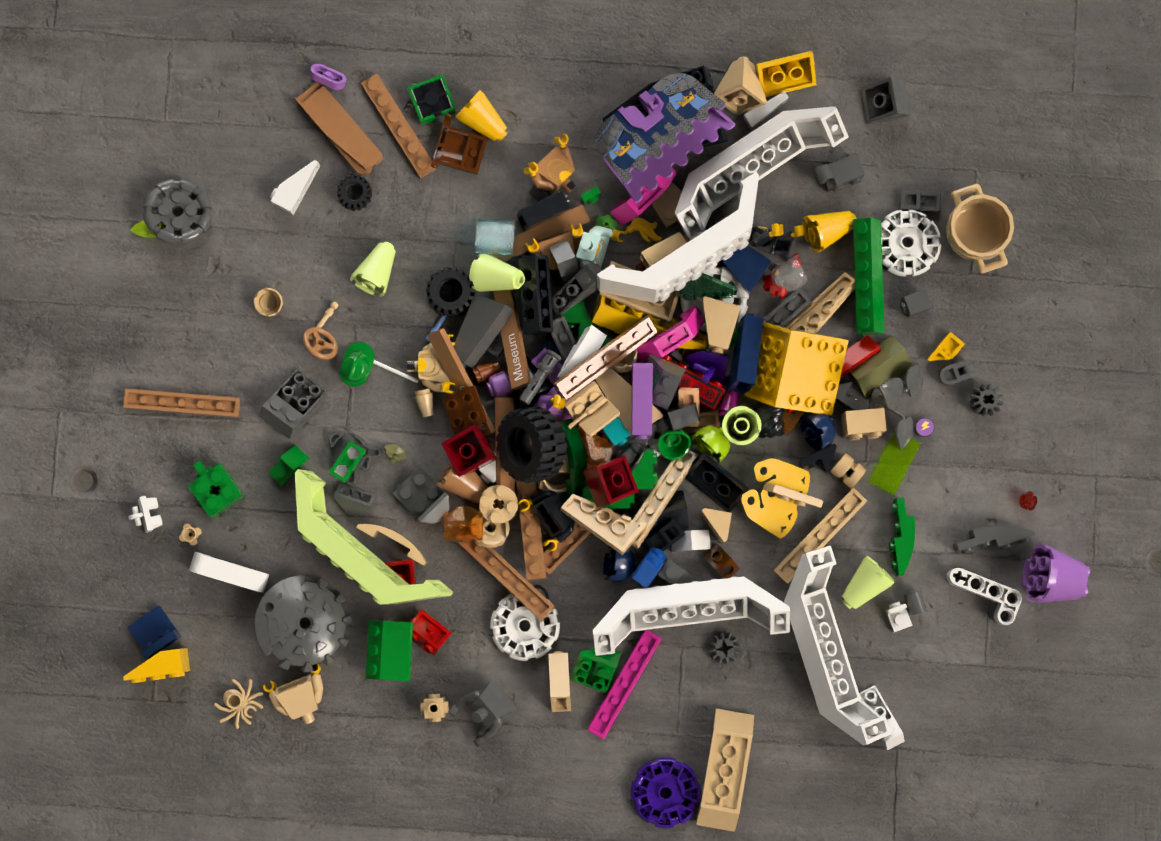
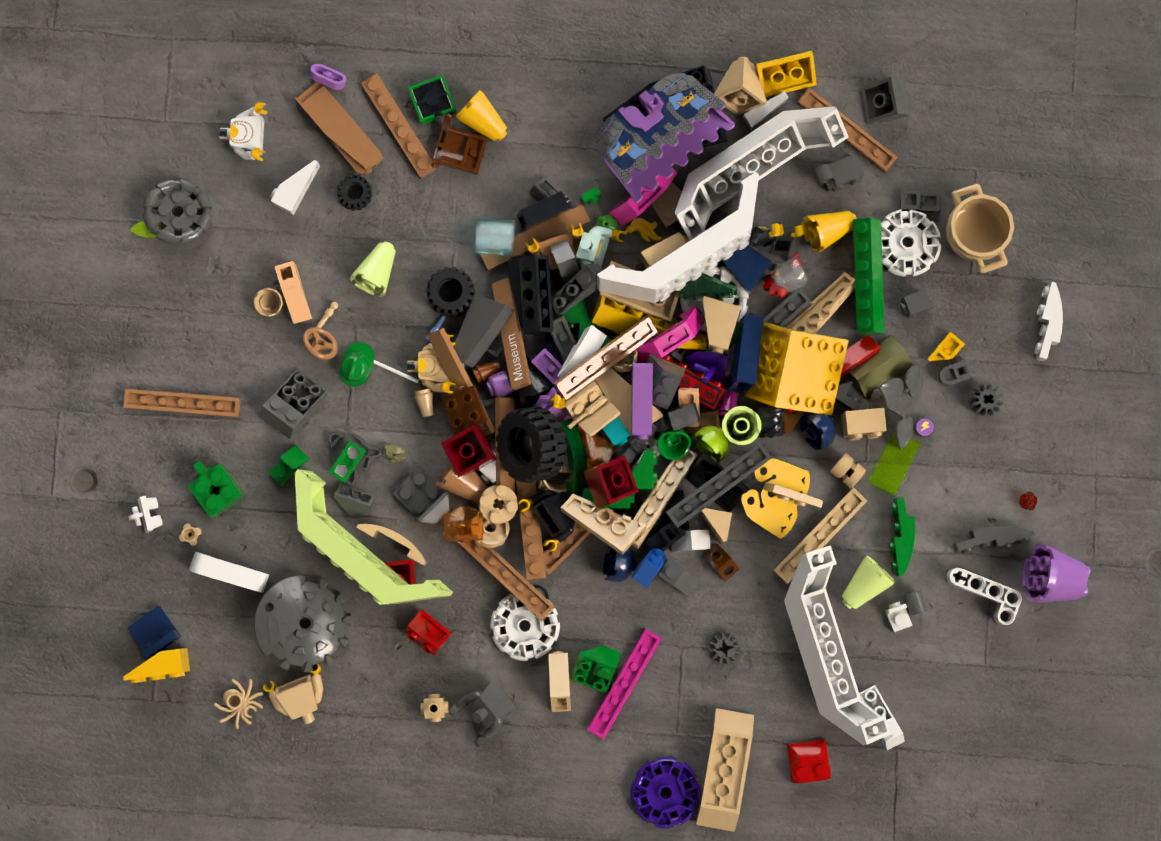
(247, 133): none -> white torso
(293, 292): none -> light nougat slope
(389, 650): green slope -> none
(494, 275): yellowish green cone -> none
(543, 371): dark grey pin -> none
(554, 169): medium nougat torso -> none
(689, 605): white slope -> none
(719, 485): none -> dark grey plate
(809, 761): none -> red slope
(825, 457): black slope -> none
(857, 137): none -> medium nougat tile
(1052, 315): none -> white slope

